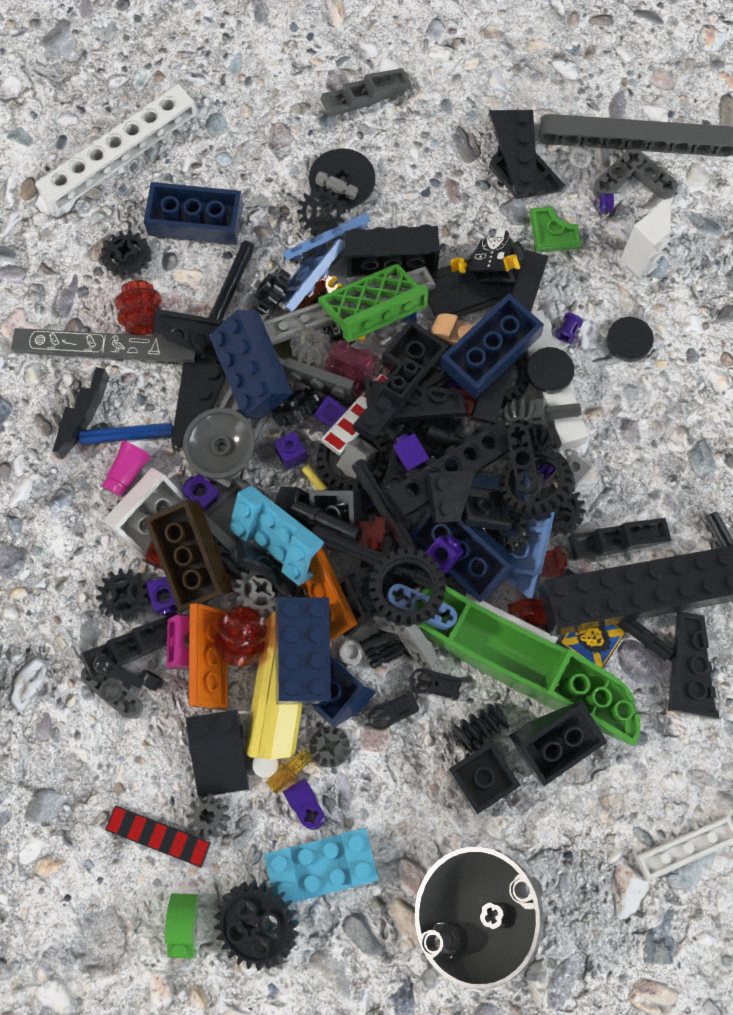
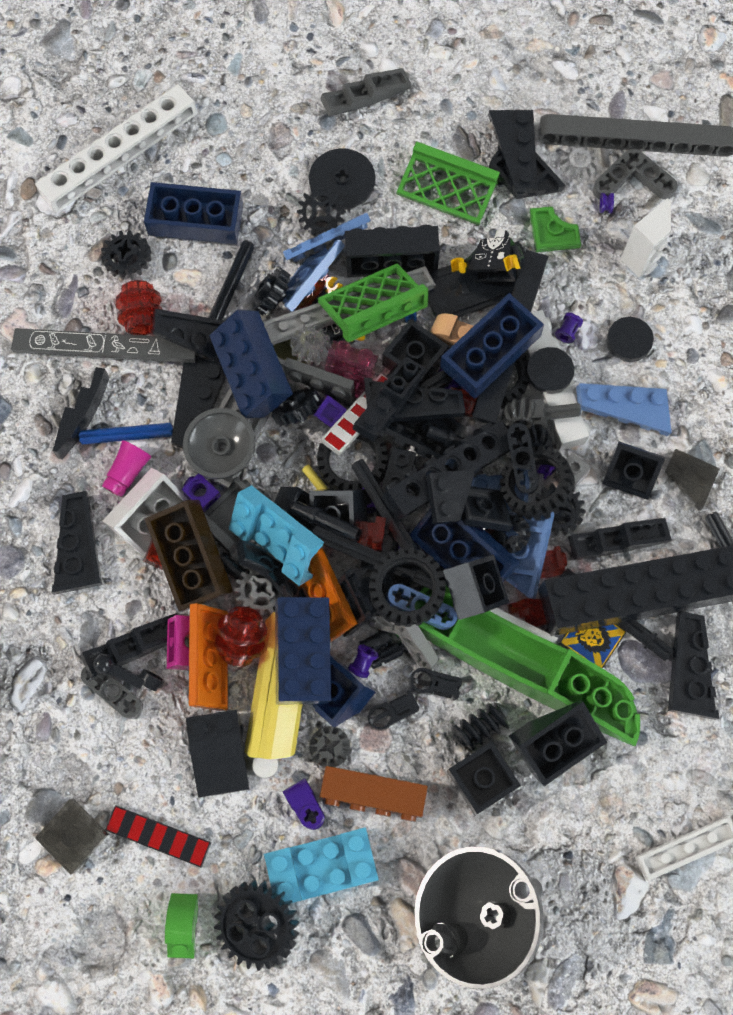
(71, 836): none -> clear smoke plate
(77, 551): none -> black wing
(118, 603): black gear -> none
(156, 589): dark purple brick -> none
(204, 825): dark grey gear -> none
(289, 771): clear yellow axle -> none
(290, 451): dark purple brick -> none
(337, 185): light grey axle -> none
(351, 653): white tile -> none
(354, 451): light grey brick -> none
(363, 661): none -> dark purple bush
(373, 792): none -> dark orange brick
(410, 452): dark purple brick -> none
(453, 548): dark purple brick -> none
(459, 168): none -> bright green fence
(476, 587): none -> black brick
(629, 404): none -> medium blue wing
(633, 470): none -> black slope
(692, 476): none -> clear smoke wing

